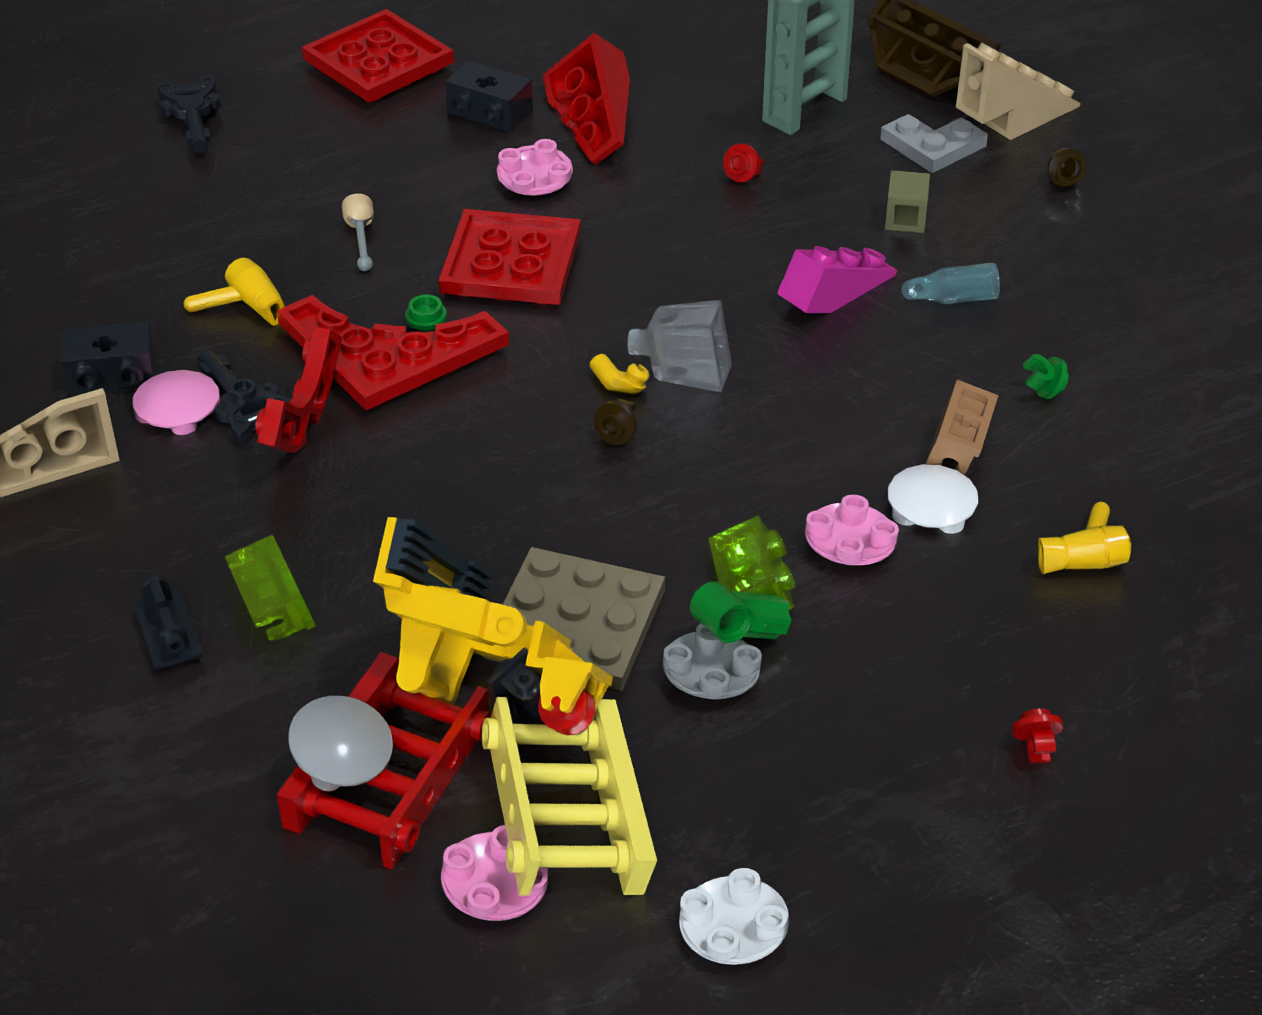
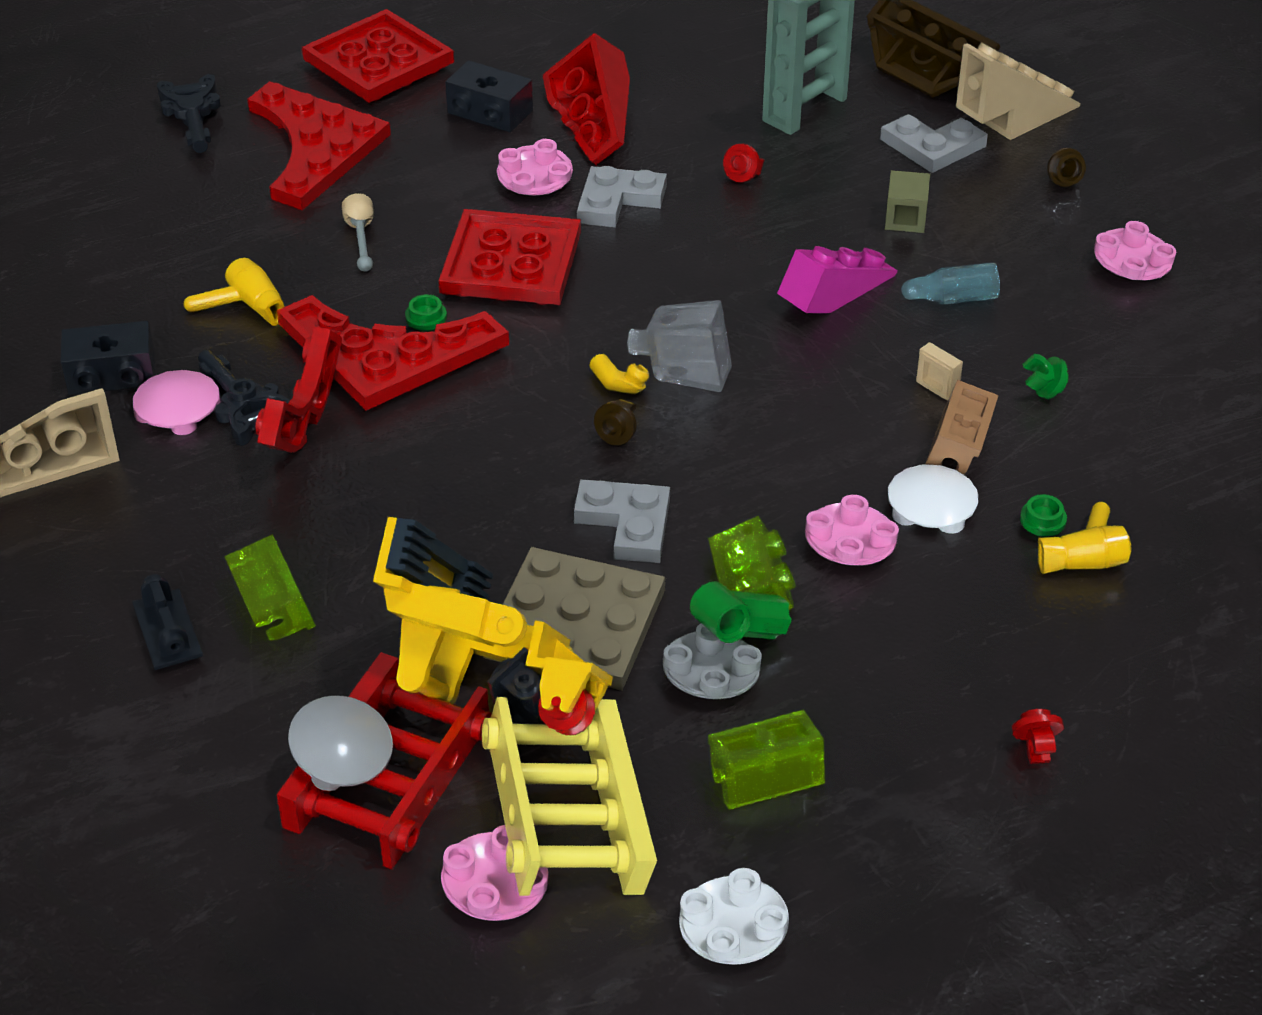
(323, 140): none -> red plate
(612, 187): none -> light grey plate
(634, 509): none -> light grey plate
(767, 759): none -> clear neon green hinge
(938, 370): none -> tan tile
(1043, 515): none -> green plate
(1134, 252): none -> bright pink dish

